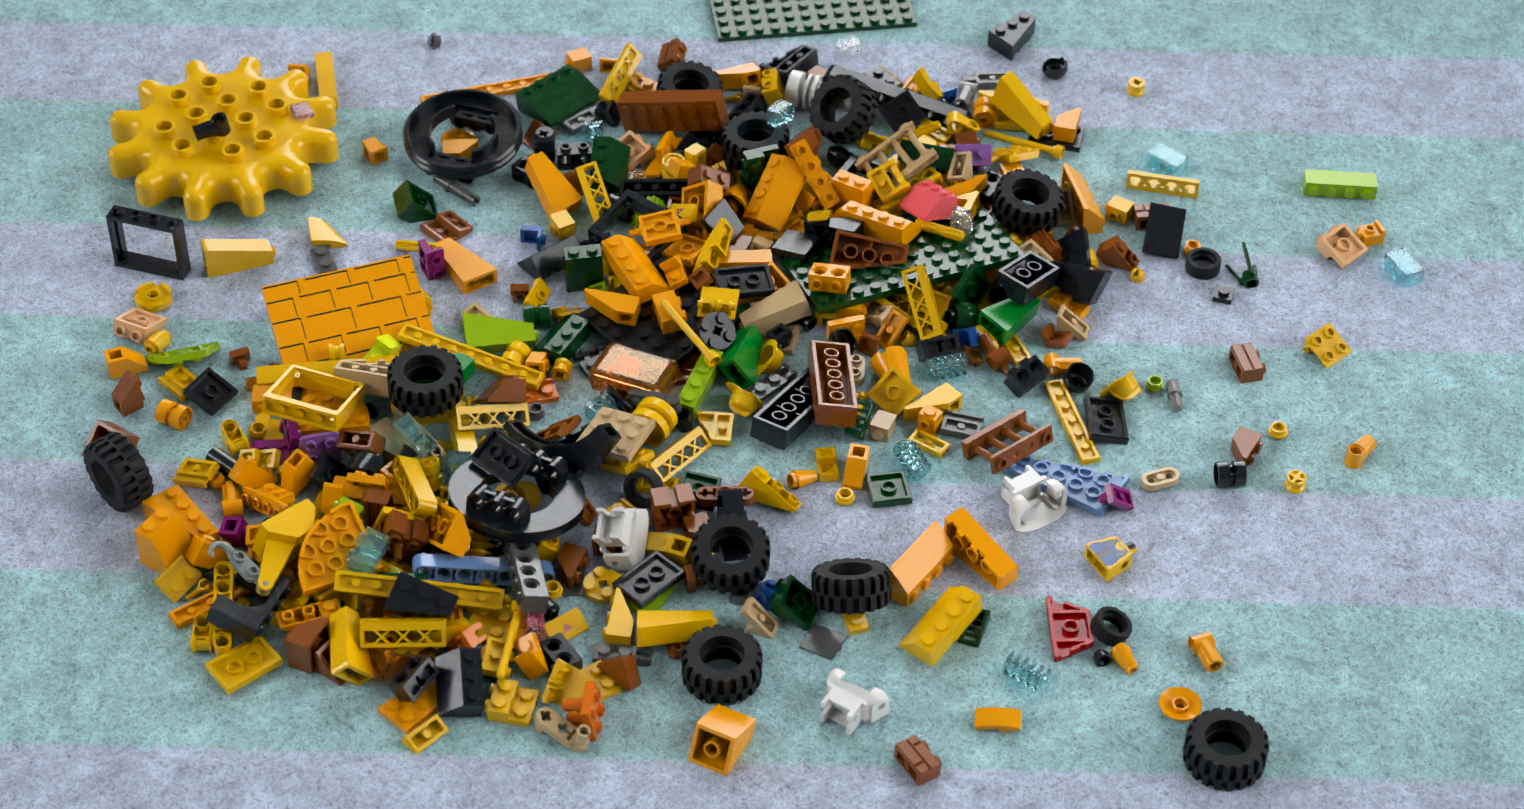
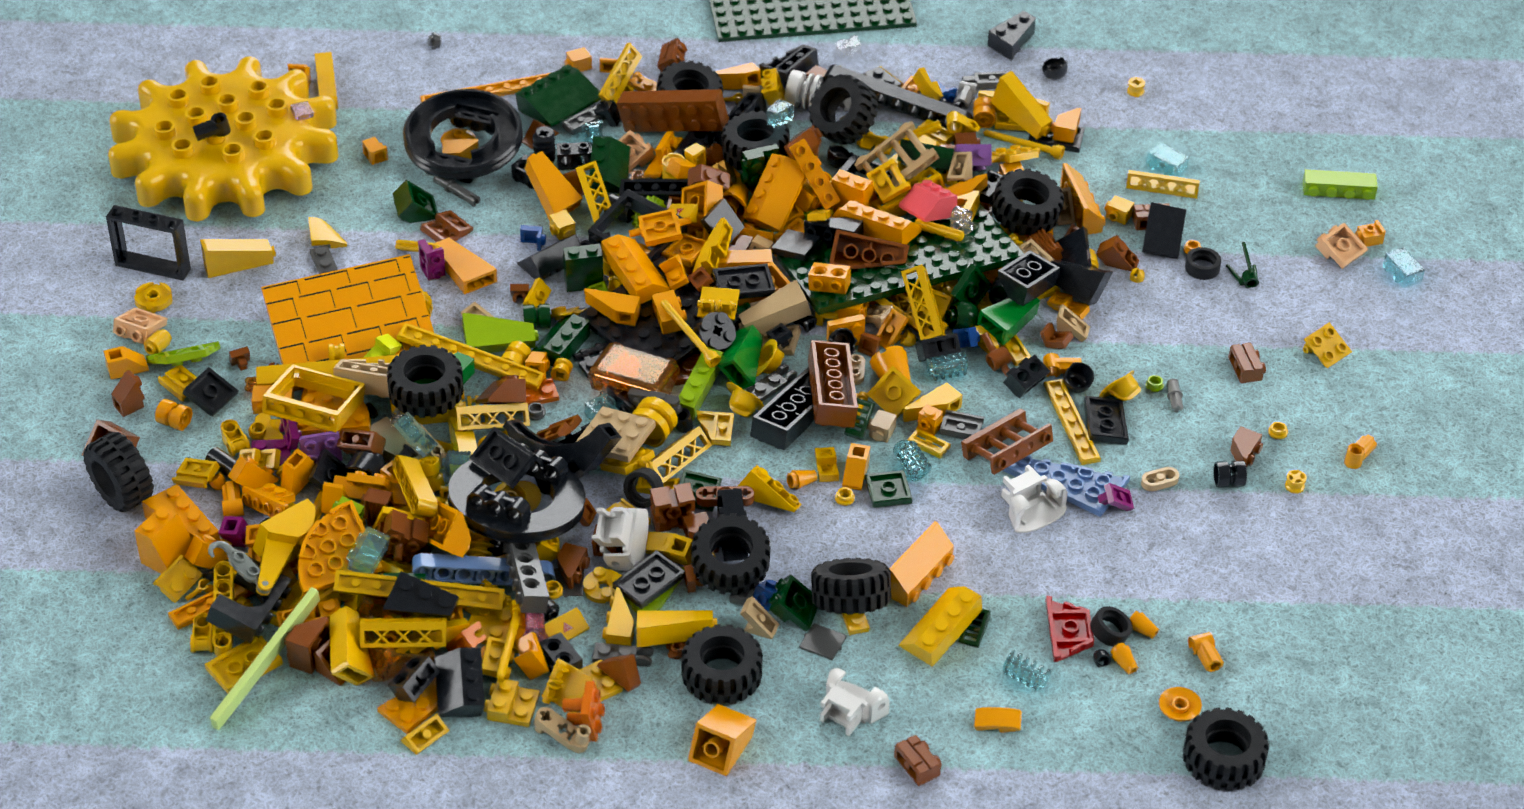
(263, 660): none -> yellowish green tile
(901, 110): black tile -> none
(973, 356): clear orange plate -> none
(979, 550): light orange wedge -> none
(1110, 556): torso -> none
(1143, 625): none -> light orange cone
(1223, 294): plate -> none

